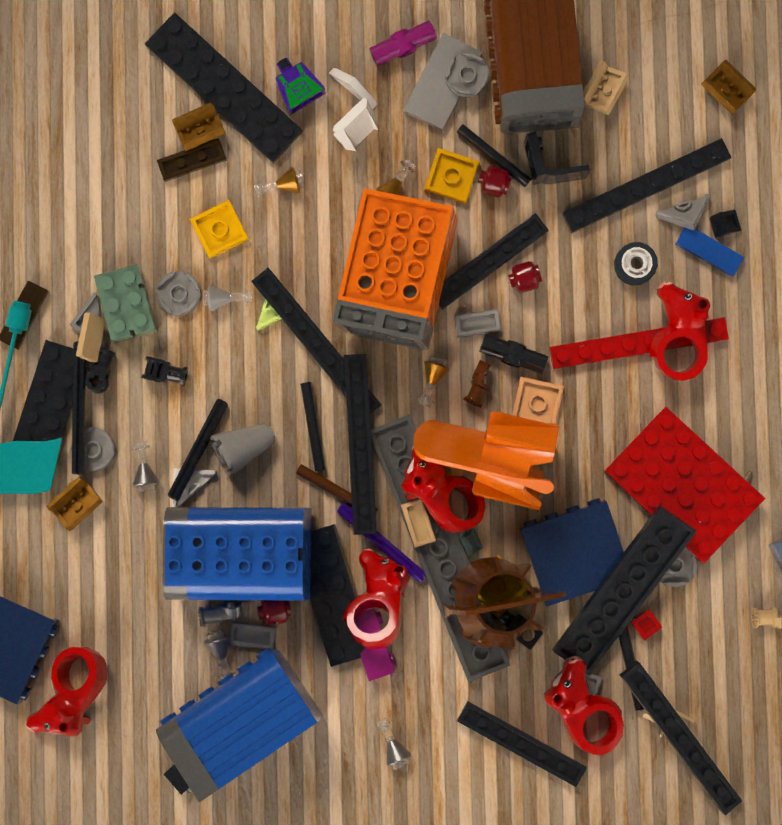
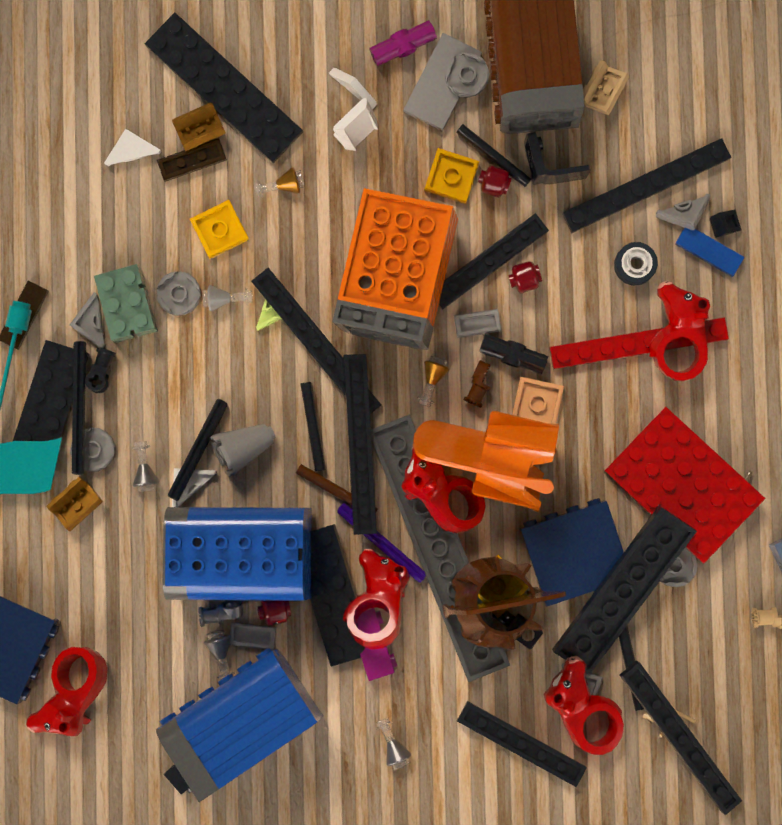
(90, 337): tan tile -> none
(130, 148): none -> white tile
(160, 371): black connector -> none
(297, 85): torso -> none
(394, 185): piece -> none
(418, 523): tan tile -> none
(470, 541): clear light blue slope -> none
(646, 624): red plate -> none
(728, 86): pearl gold bracket -> none

